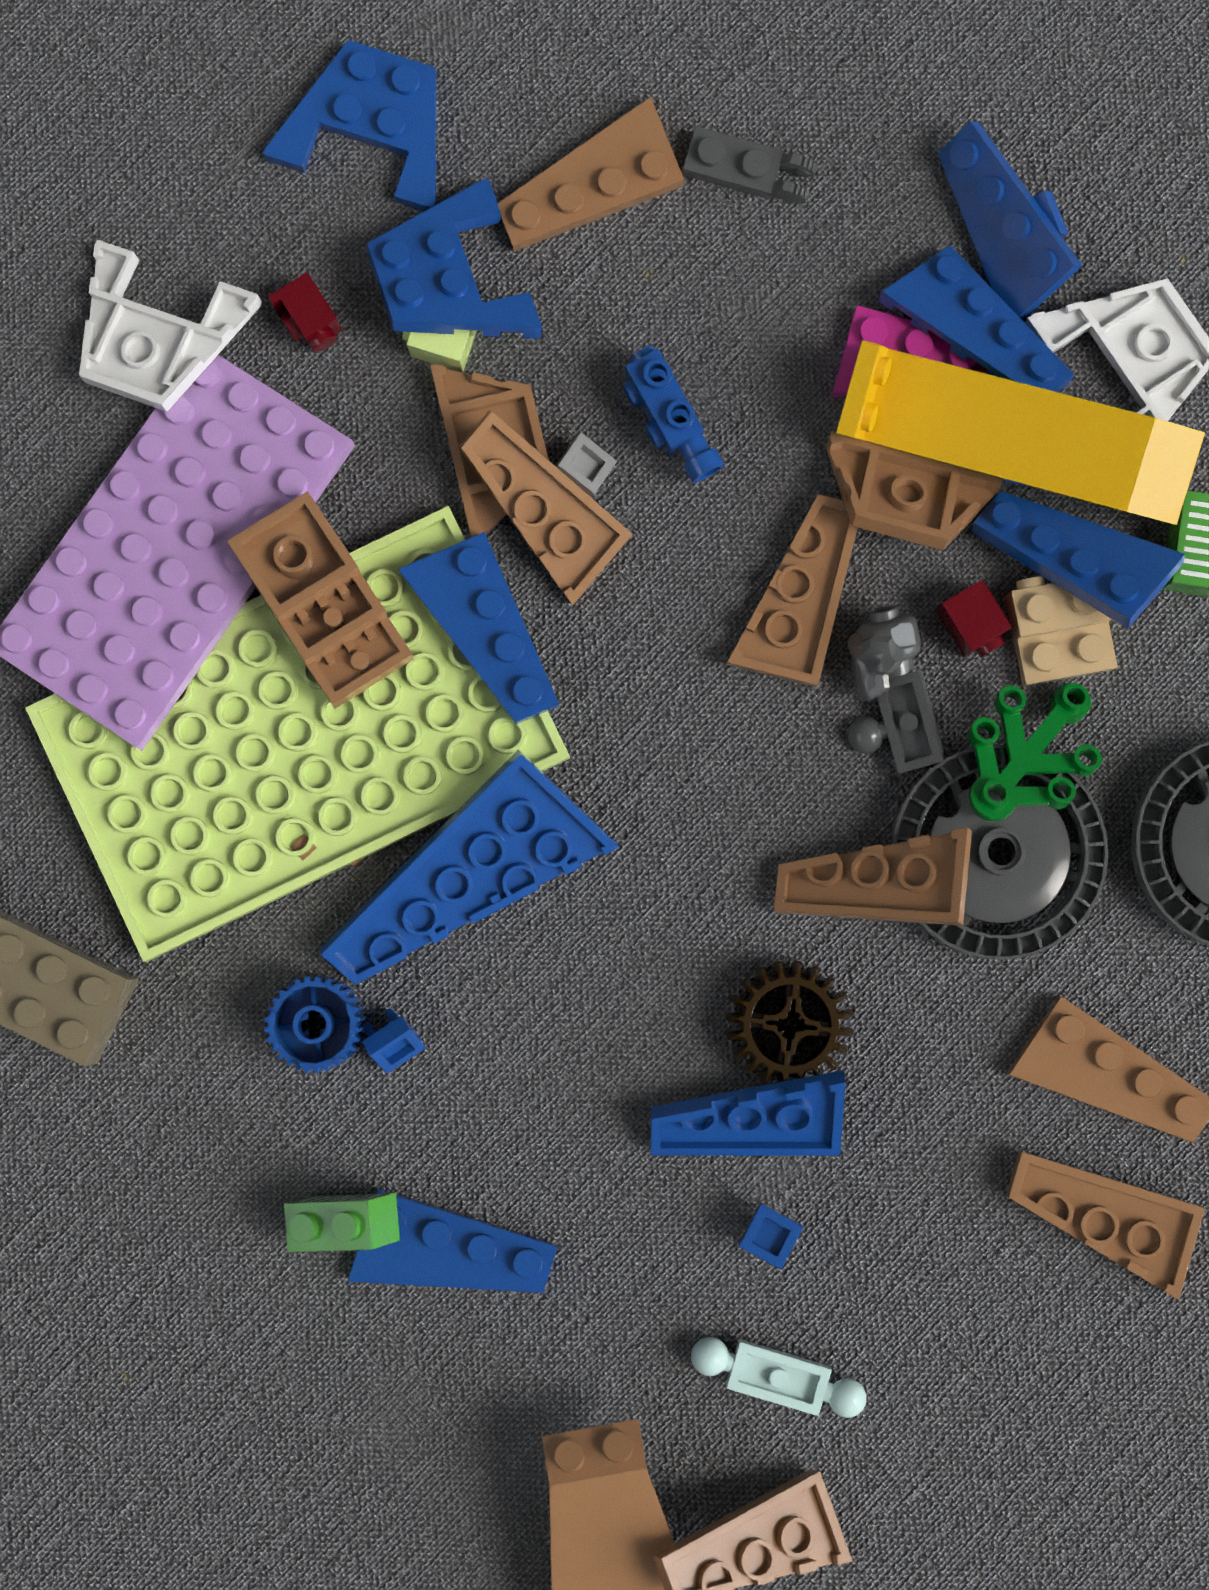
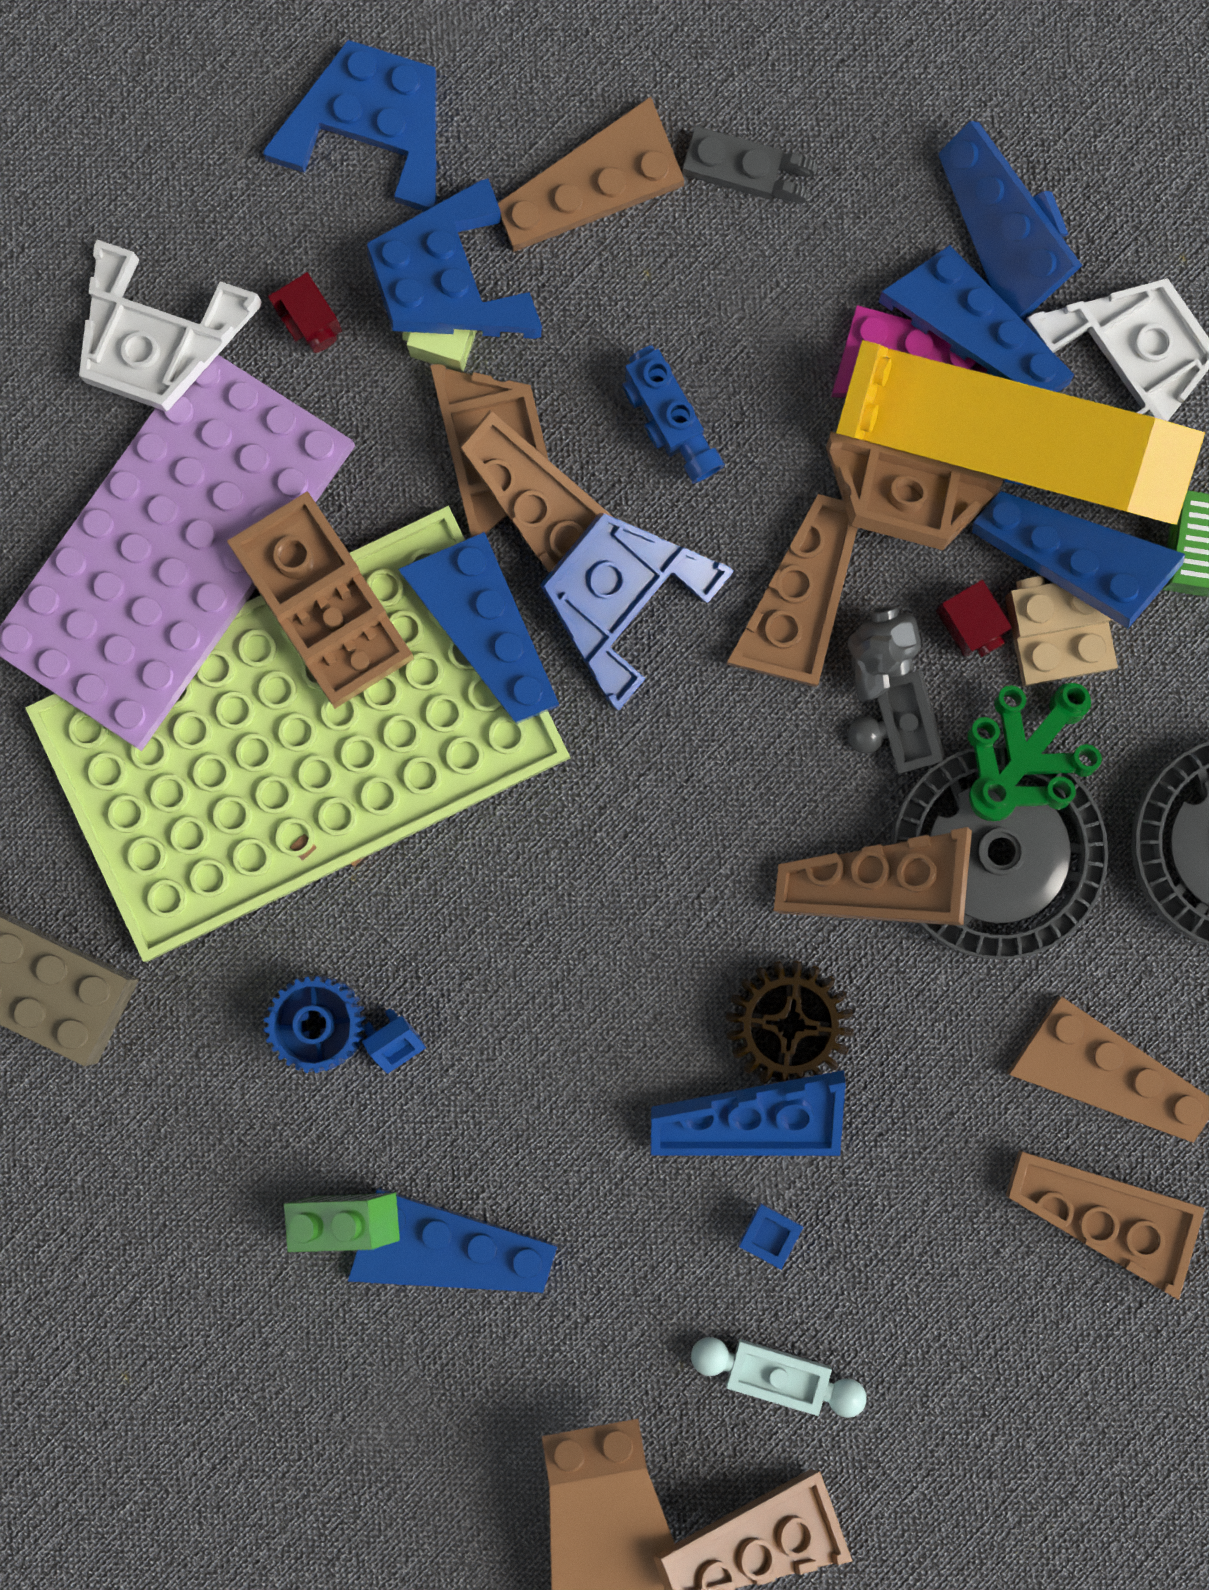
(480, 860): blue wing -> none
(585, 464): light grey plate -> none
(608, 582): none -> wing

